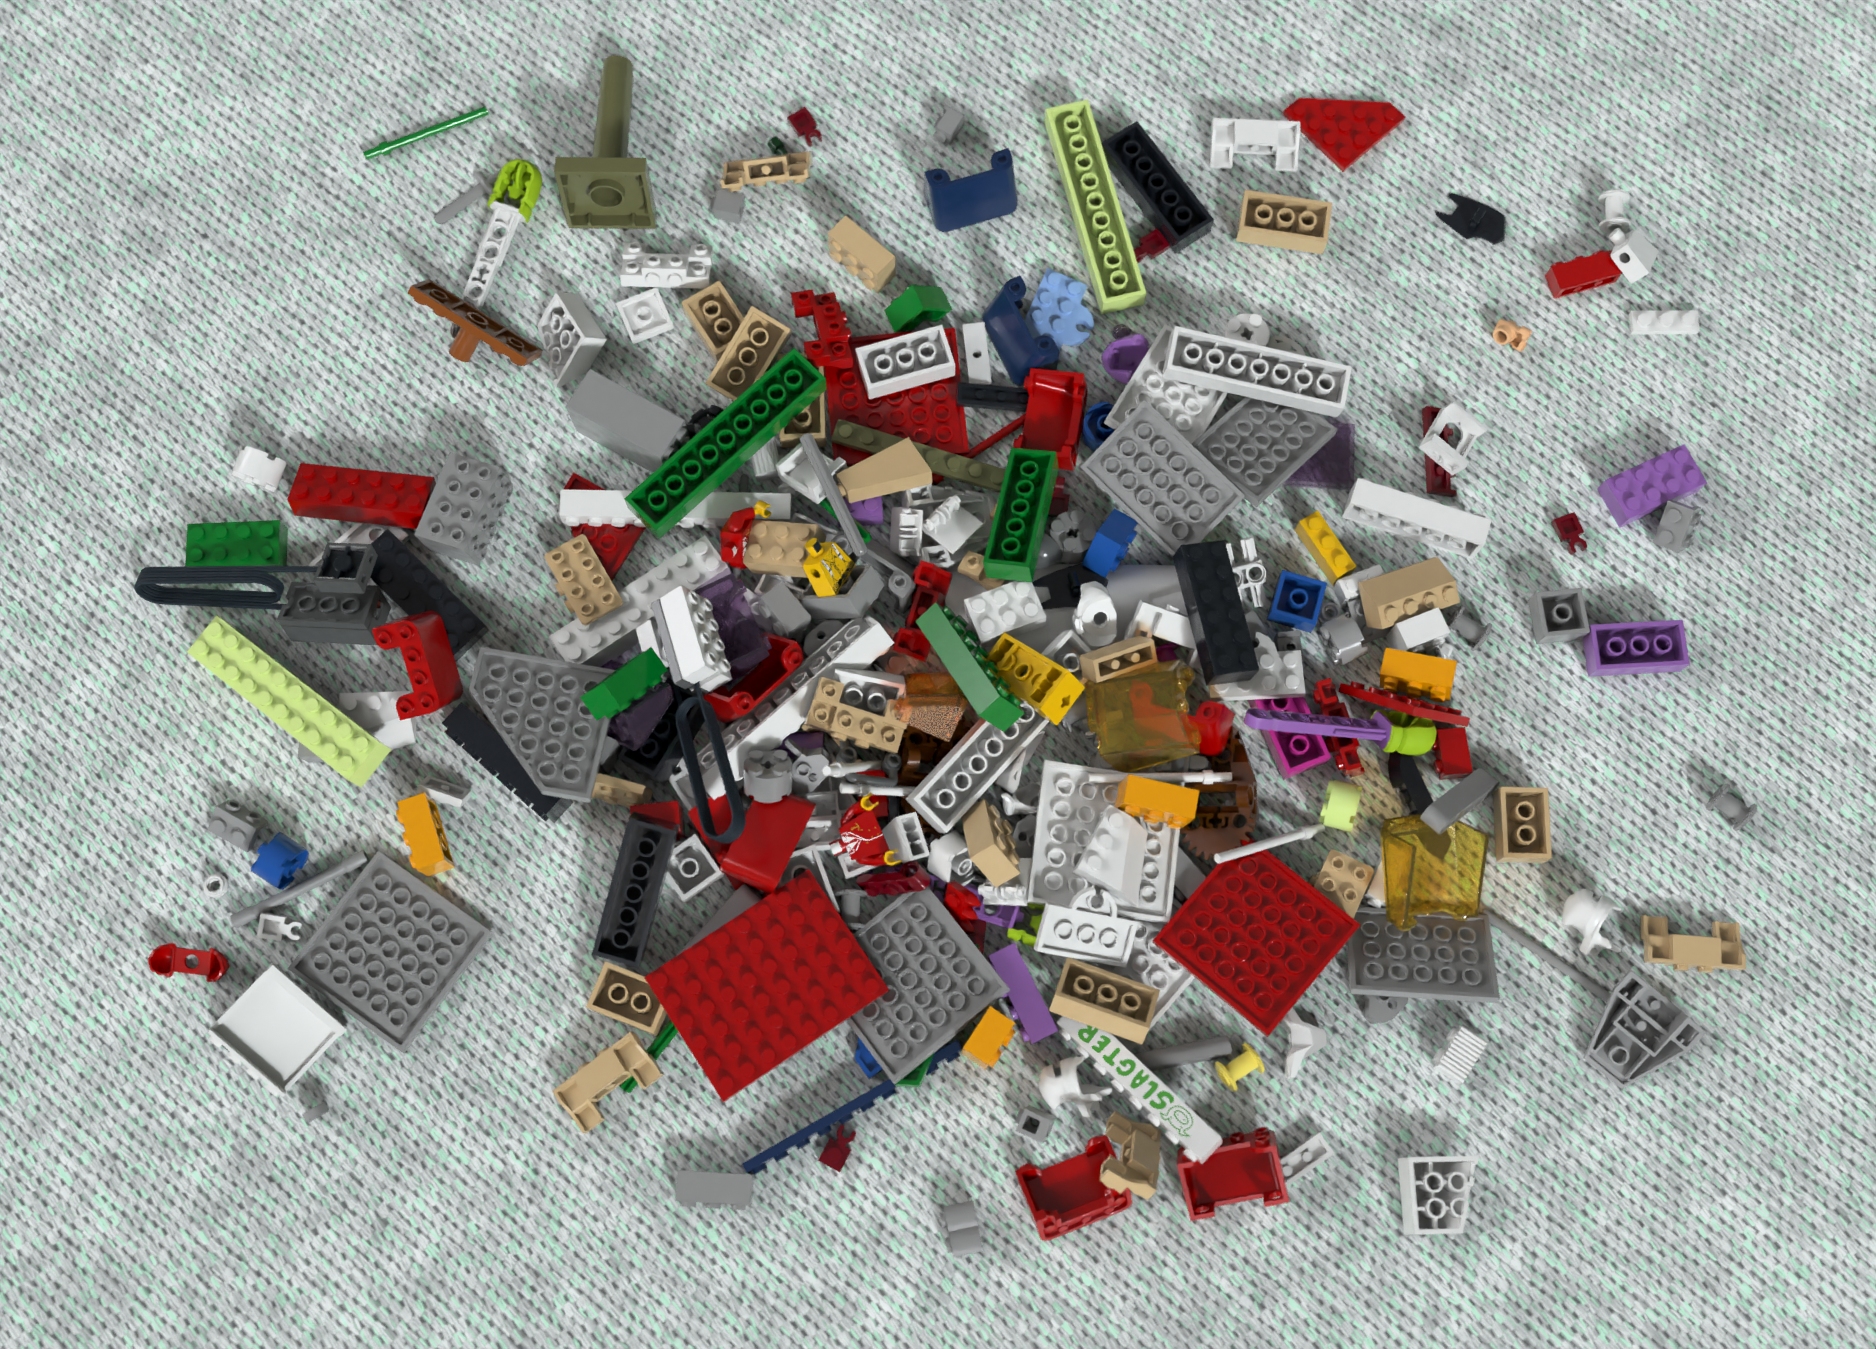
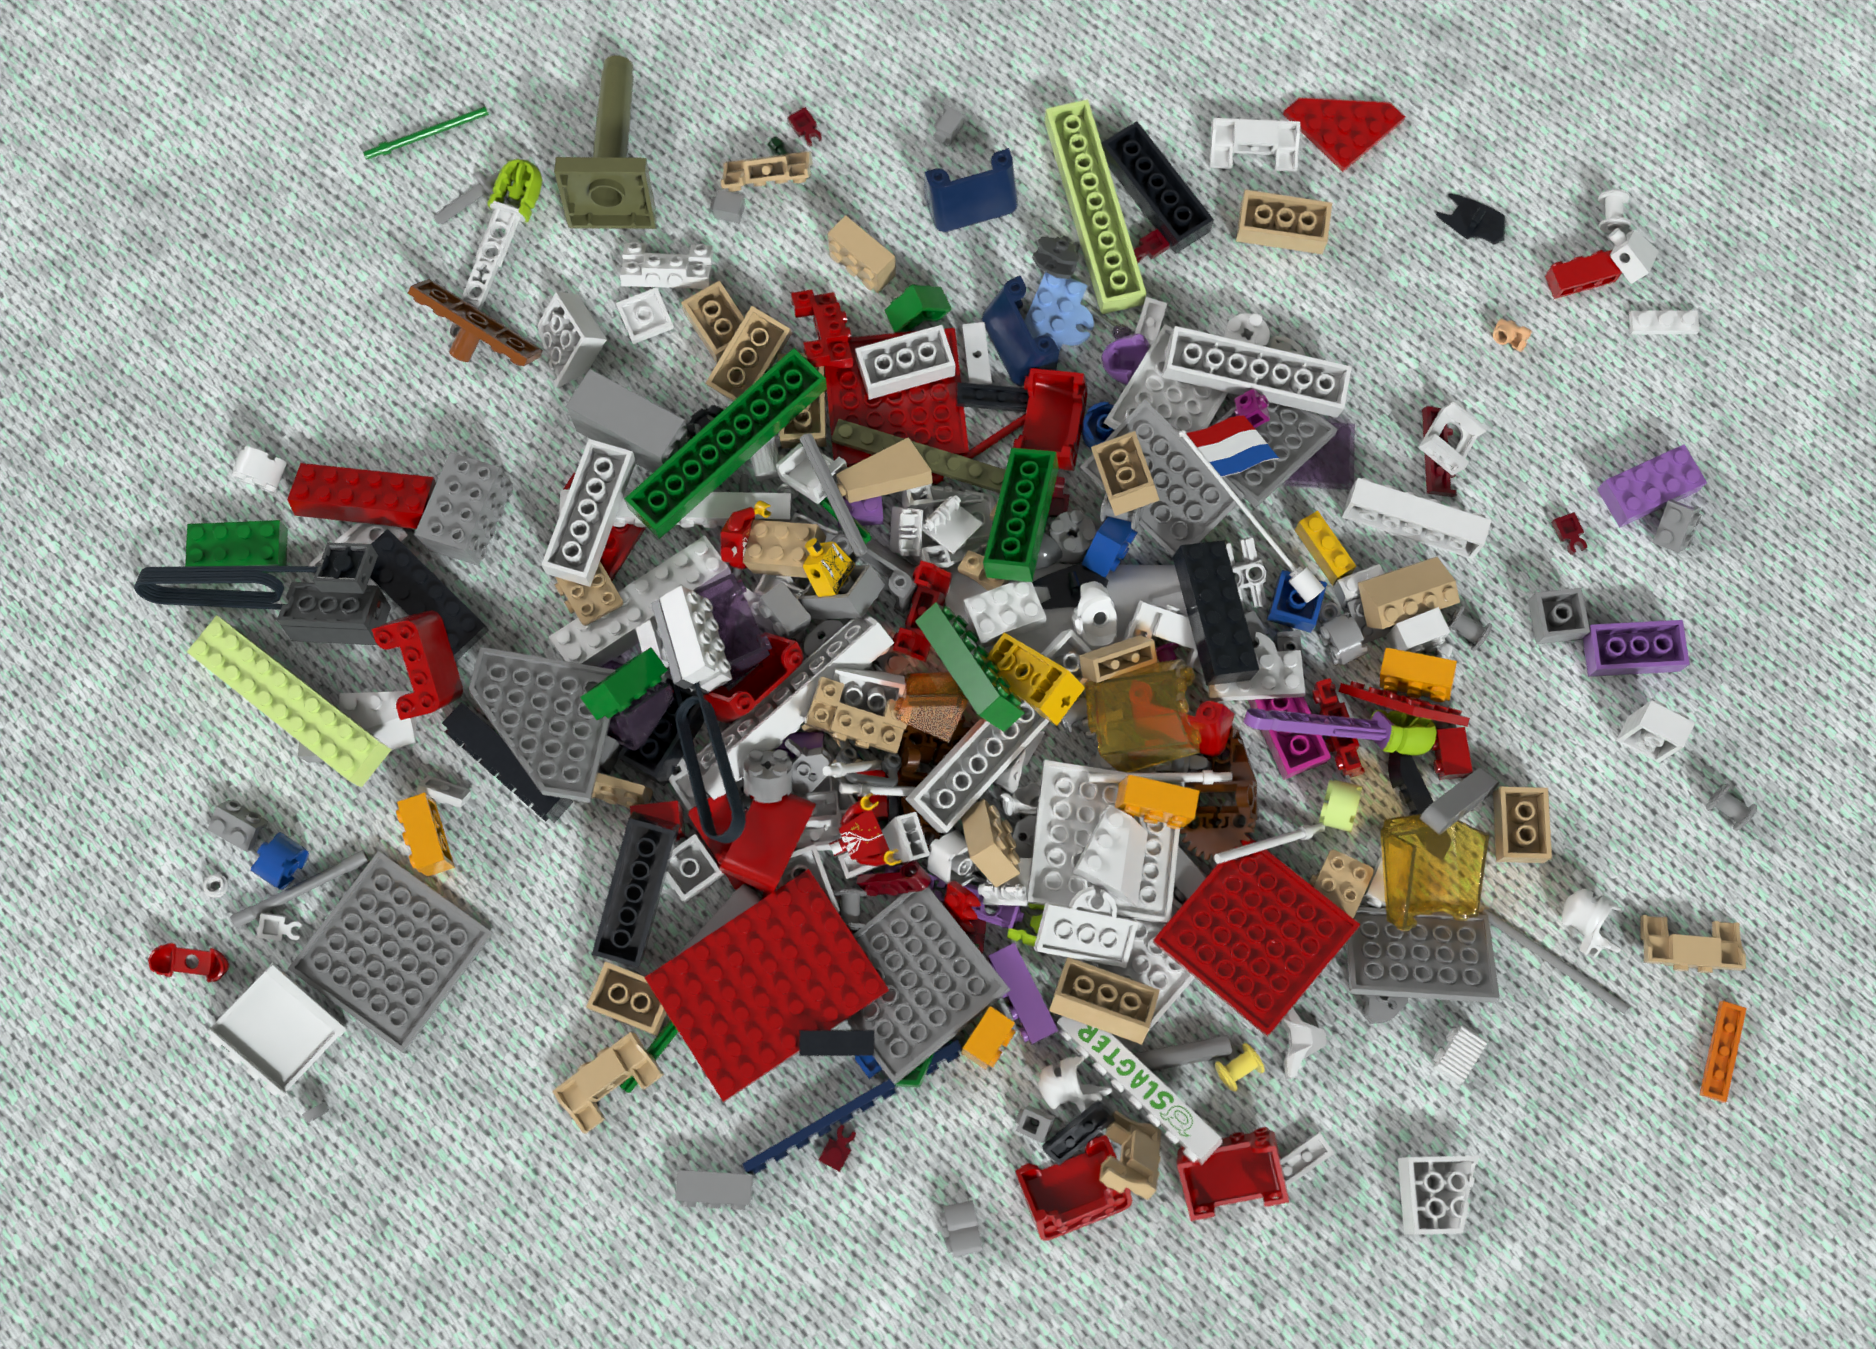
(589, 512): none -> white brick
(836, 1042): none -> black tile
(1057, 256): none -> dark grey hinge
(1078, 1132): none -> black plate
(1125, 473): none -> tan brick
(1133, 516): none -> light grey hose
(1151, 319): none -> white plate
(1231, 449): none -> flag
(1253, 407): none -> magenta brick
(1639, 1032): light grey wedge -> none
(1656, 731): none -> white brick
(1723, 1051): none -> orange plate

